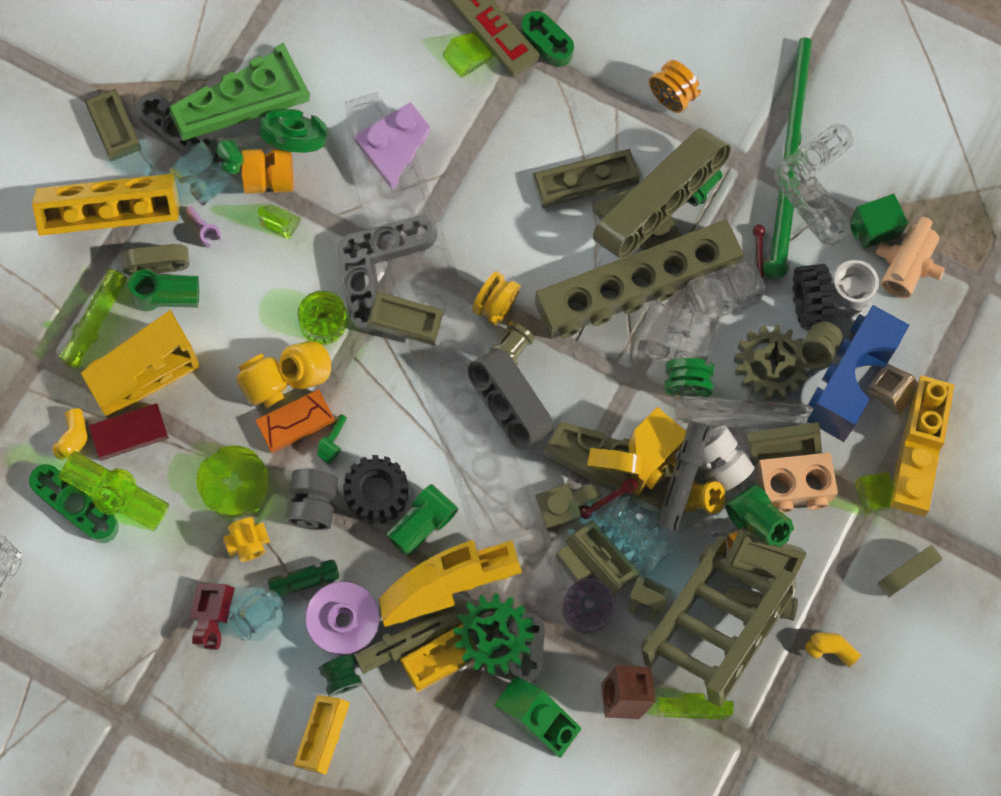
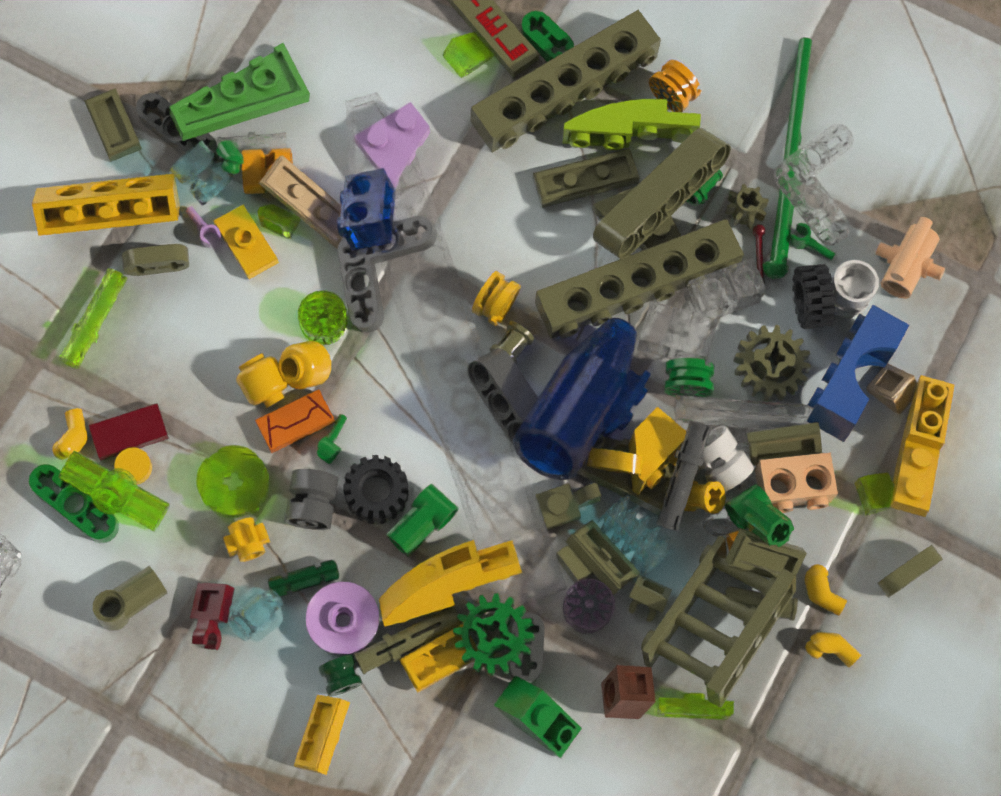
(132, 596): none -> olive piece
(136, 462): none -> yellow tile
(141, 365): yellow wedge -> none
(167, 292): green piece -> none
(246, 241): none -> yellow plate
(292, 132): green tile -> none
(304, 198): none -> tan tile
(367, 209): none -> clear blue brick
(405, 318): olive tile -> none
(581, 401): none -> clear blue piece
(618, 122): none -> lime slope
(628, 486): dark red hinge -> none
(629, 33): none -> olive brick
(746, 215): none -> olive gear
(808, 241): none -> green hand
(819, 590): none -> yellow arm
(820, 345): olive wheel -> none
(878, 221): green brick -> none

